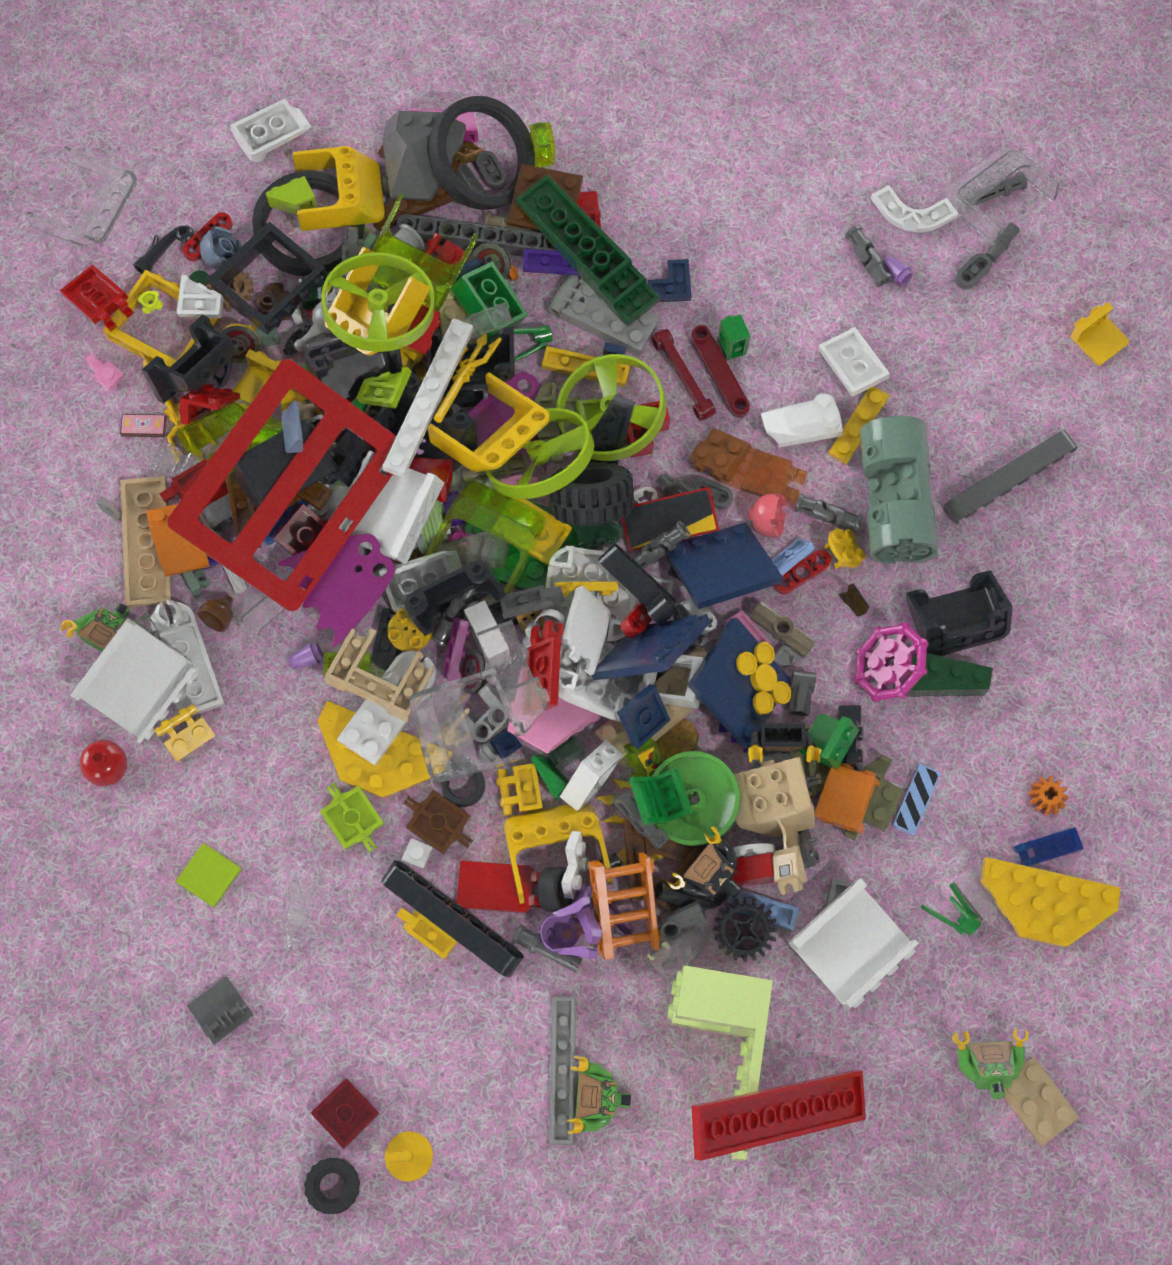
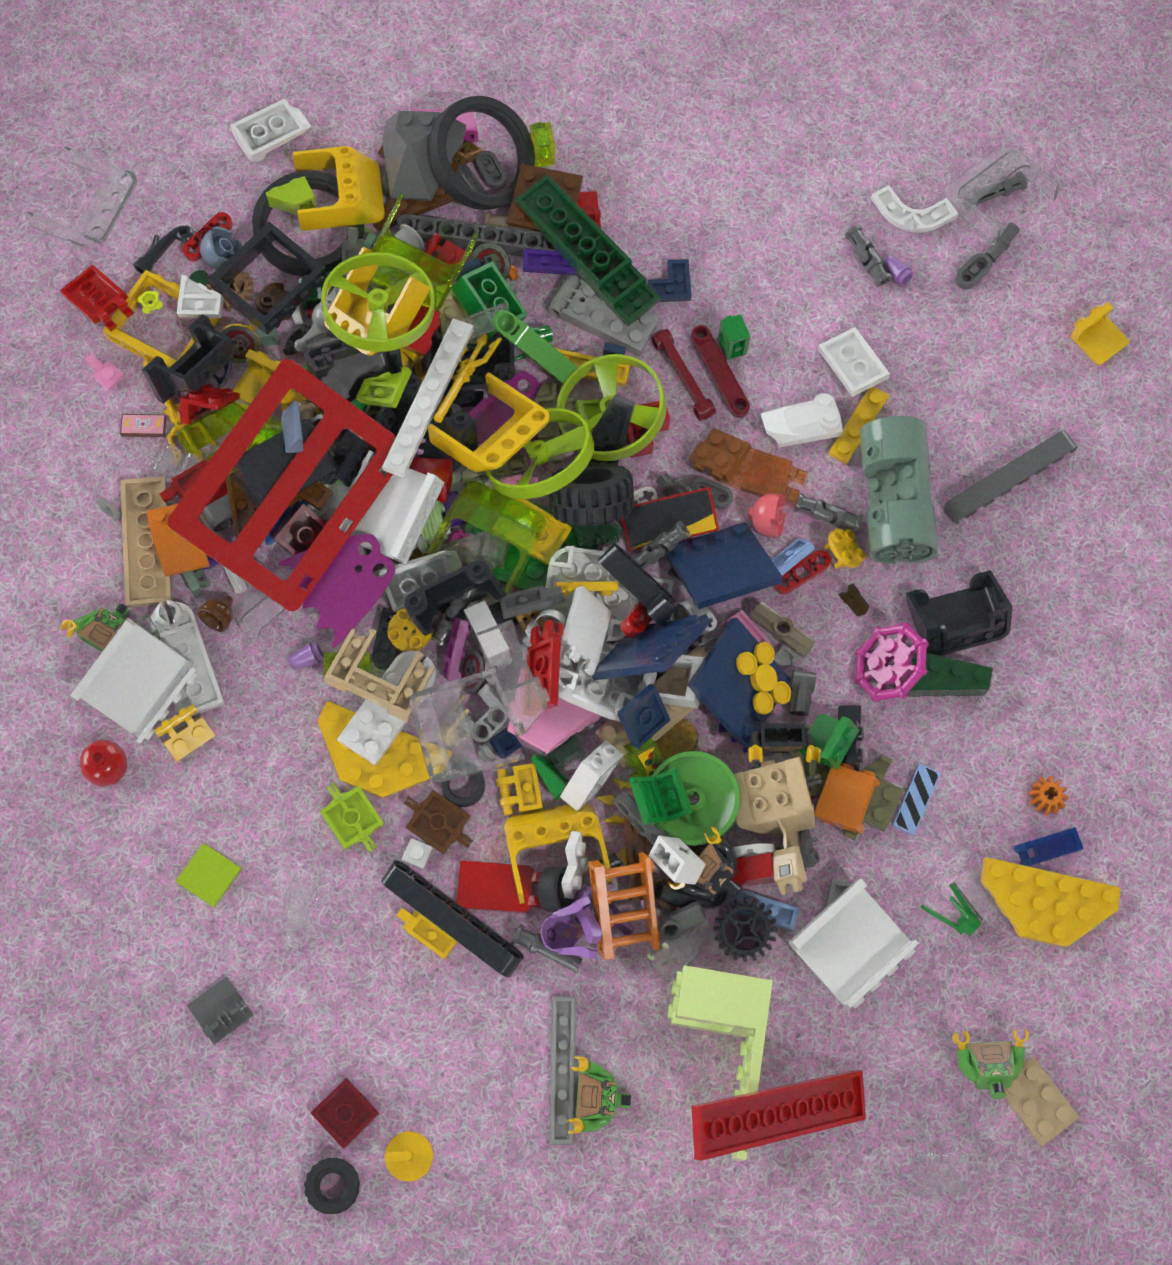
(533, 345): none -> bright green piece
(677, 860): none -> white brick

